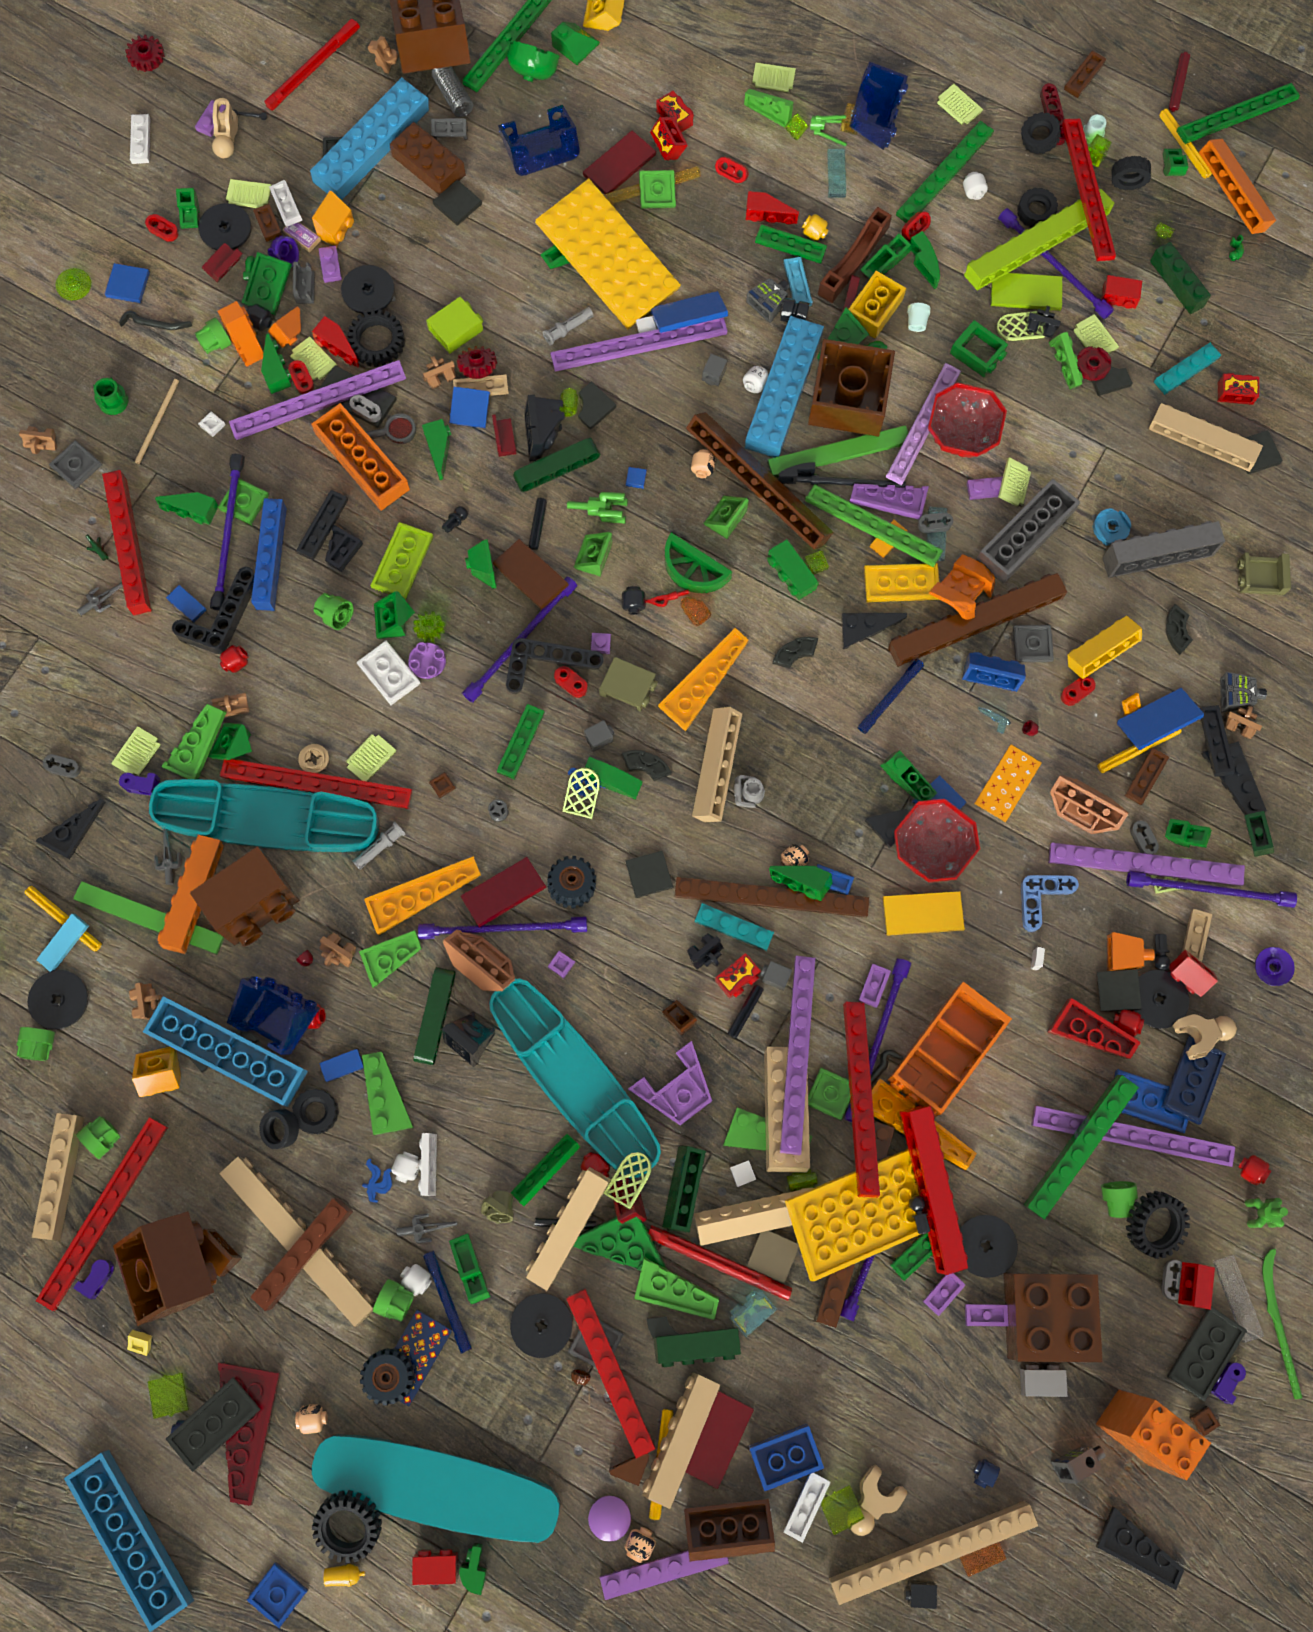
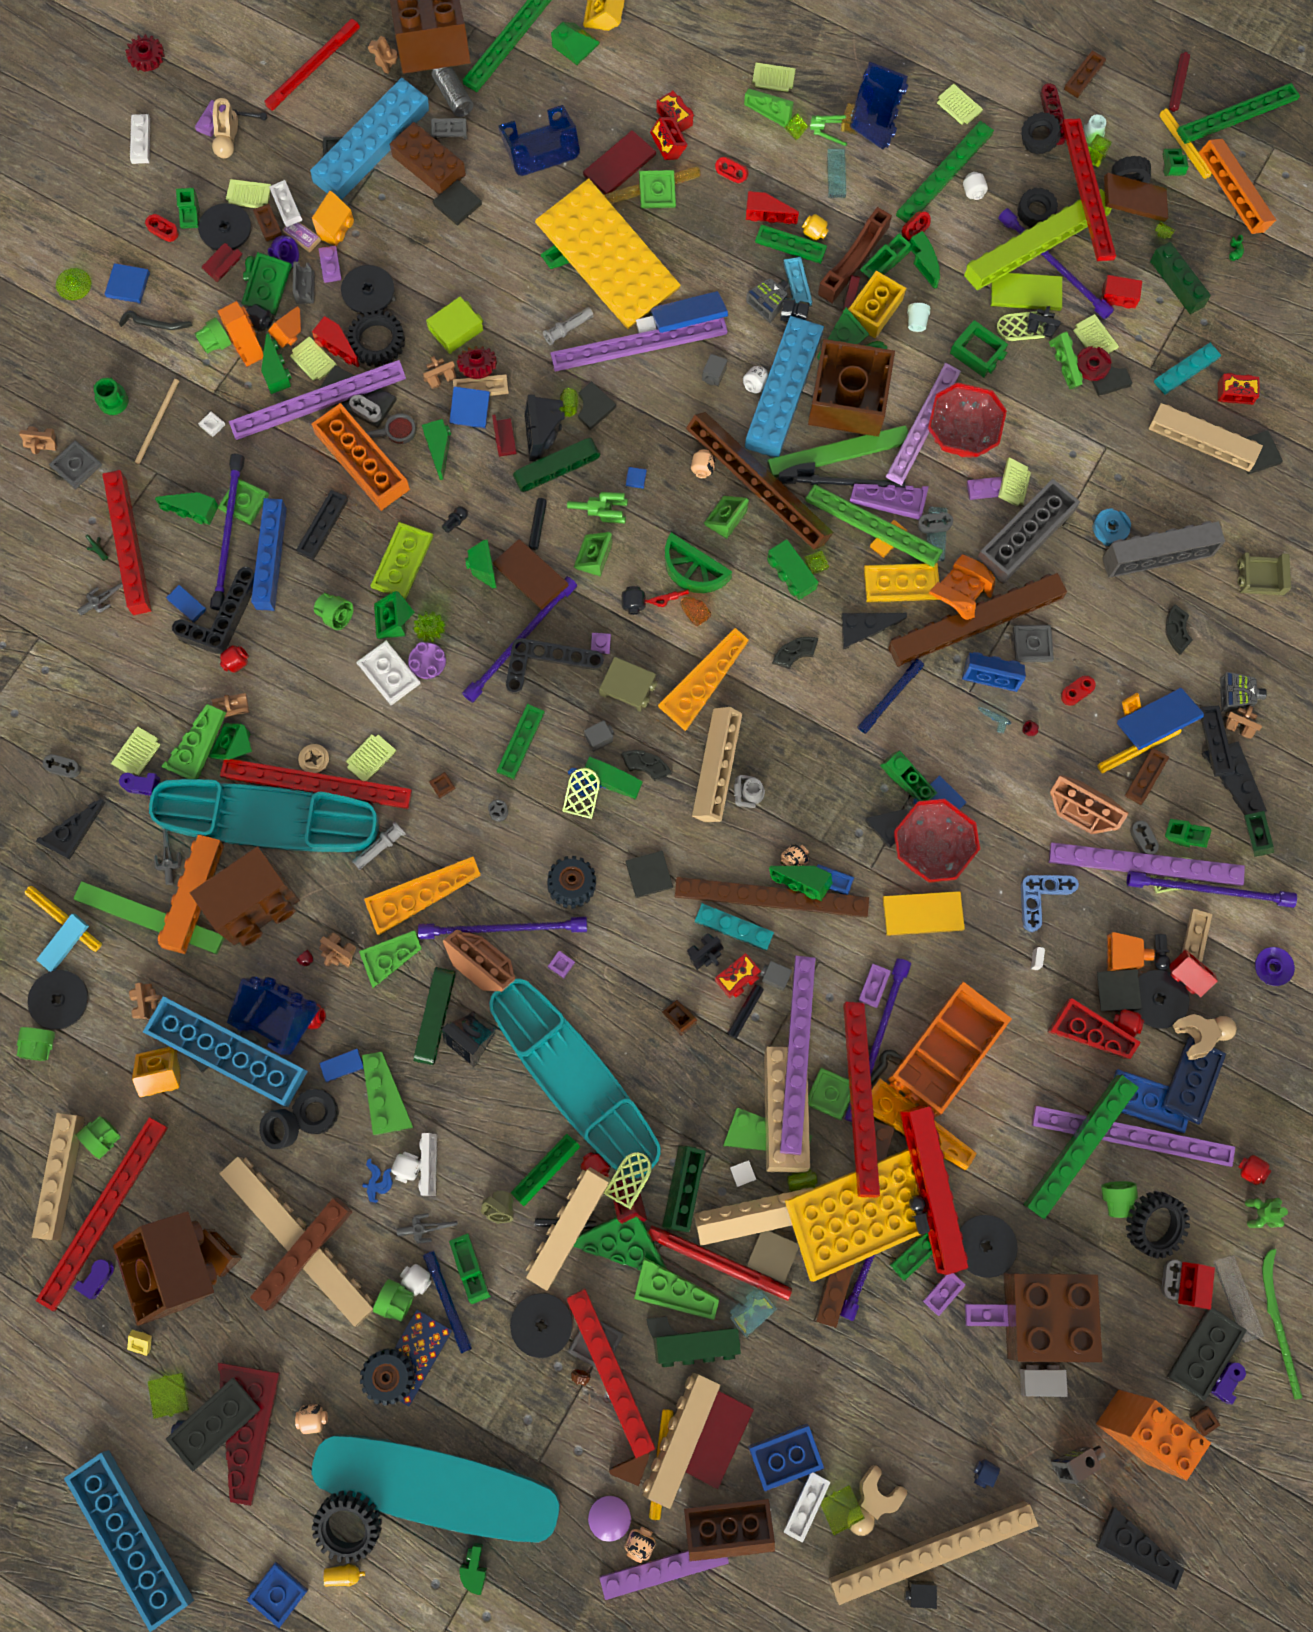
(302, 378): red plate -> none
(342, 548): black wing -> none
(435, 1567): red brick -> none
(503, 892): dark red tile -> none
(532, 61): green cylinder -> none
(568, 683): red plate -> none
(681, 1096): medium lavender wing -> none
(982, 1559): clear orange tile -> none
(1008, 783): light orange sticker -> none
(1104, 647): yellow brick -> none
(1136, 197): none -> reddish brown tile

